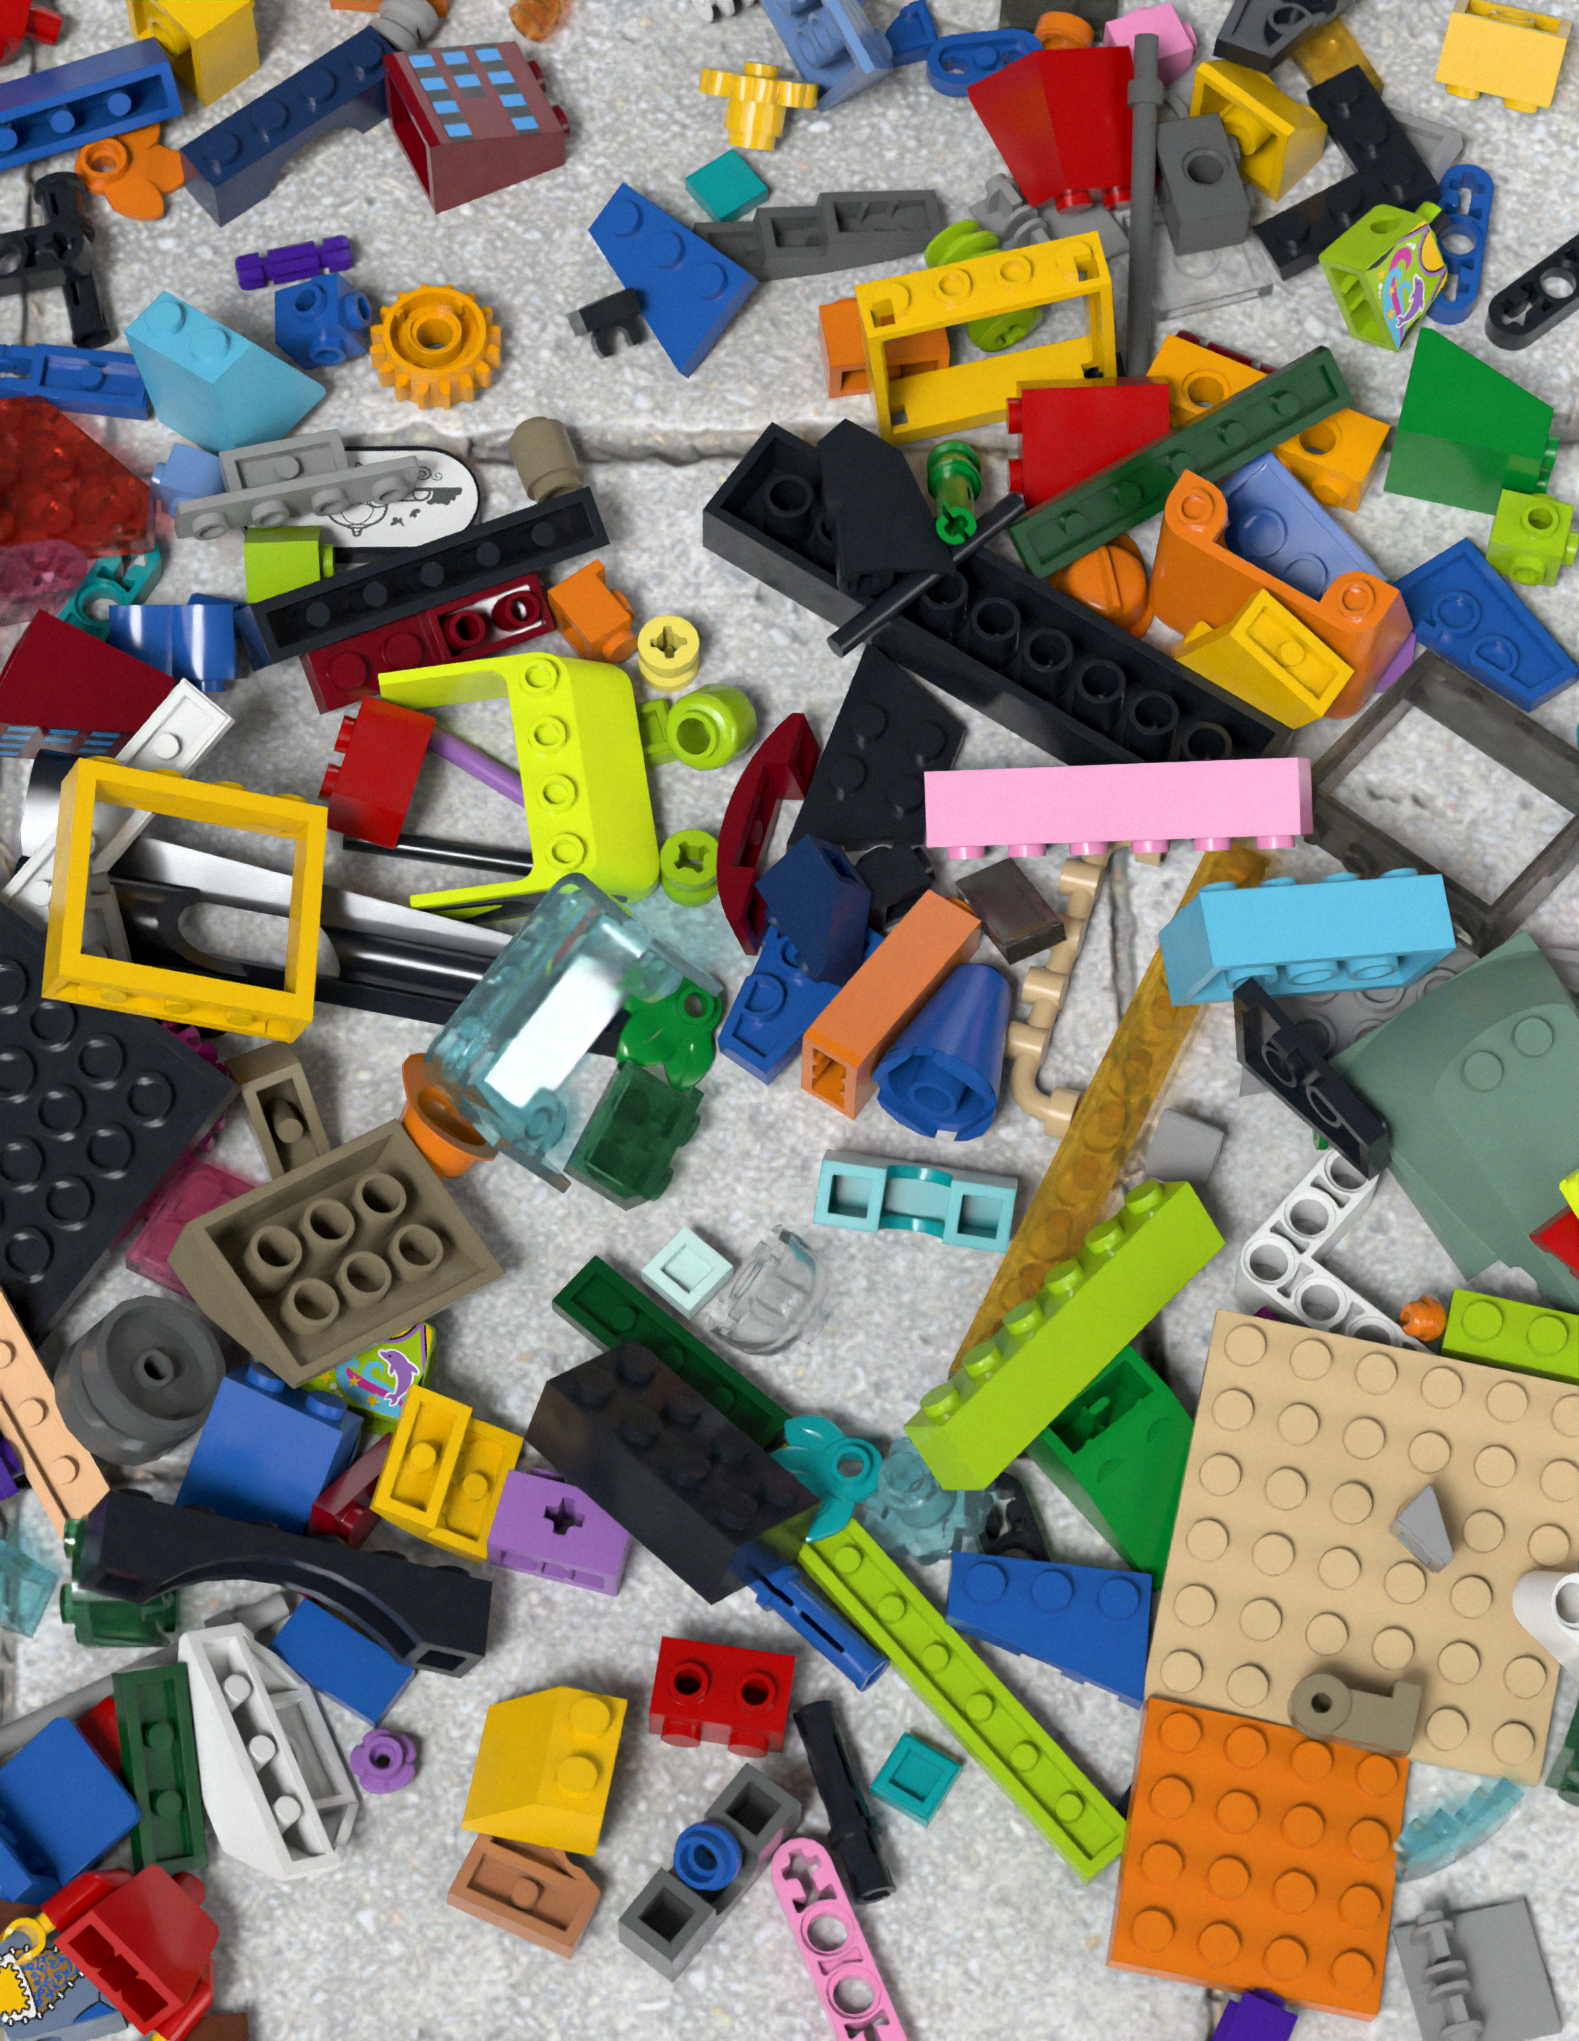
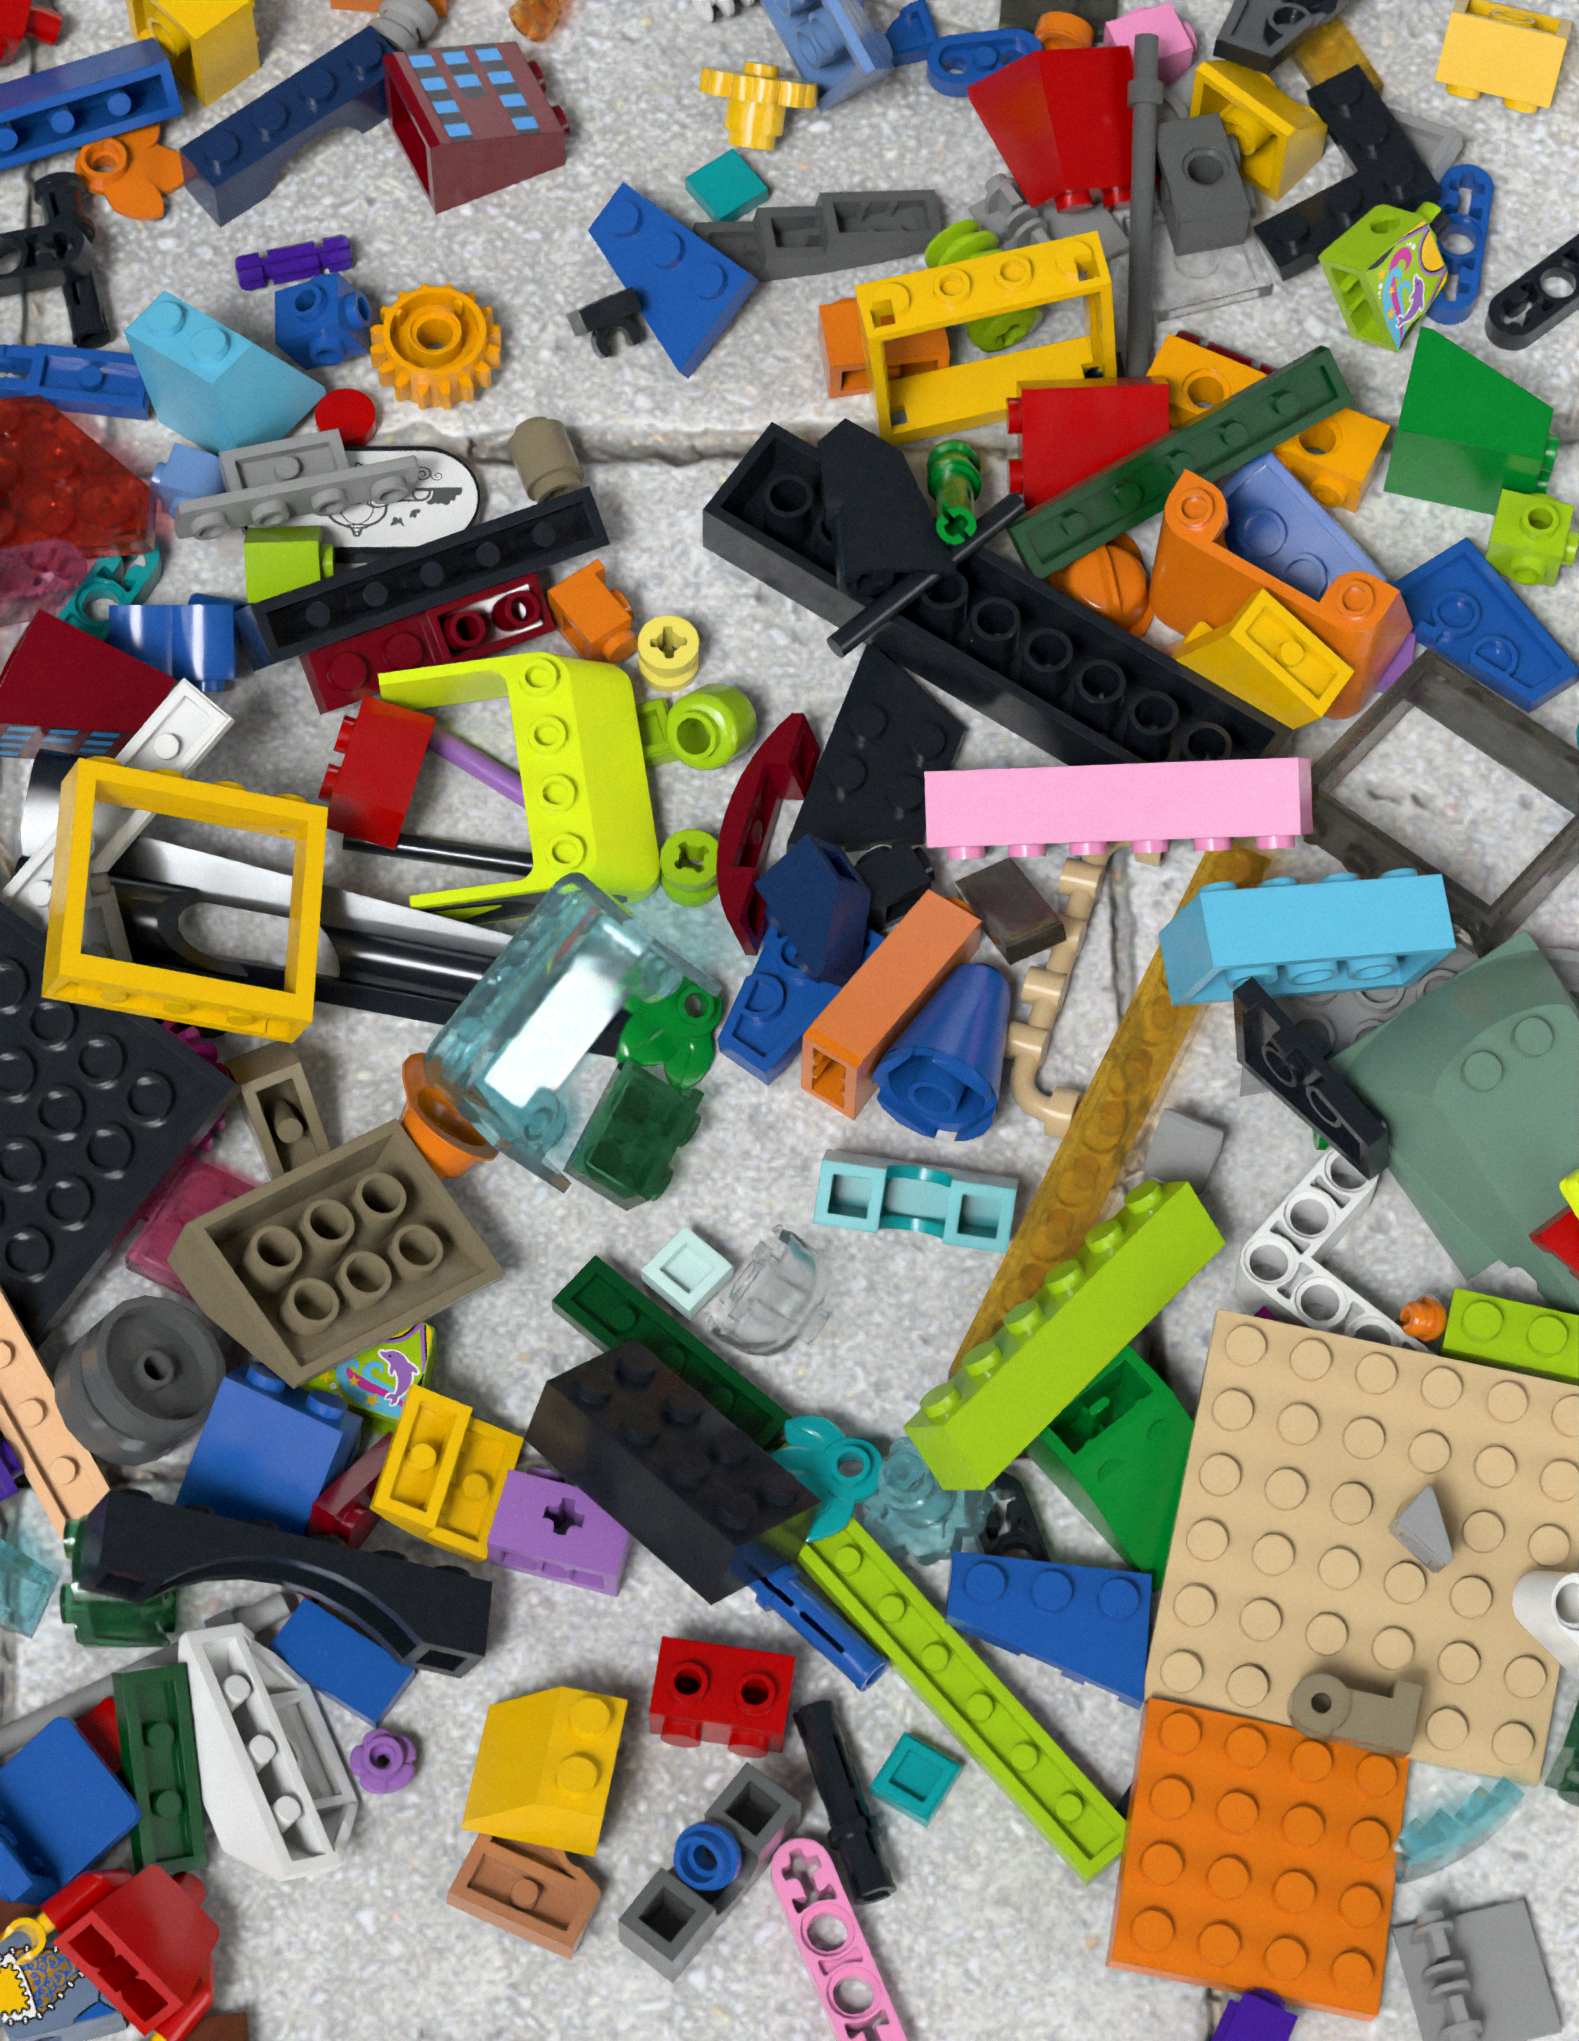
(350, 413): none -> red tile

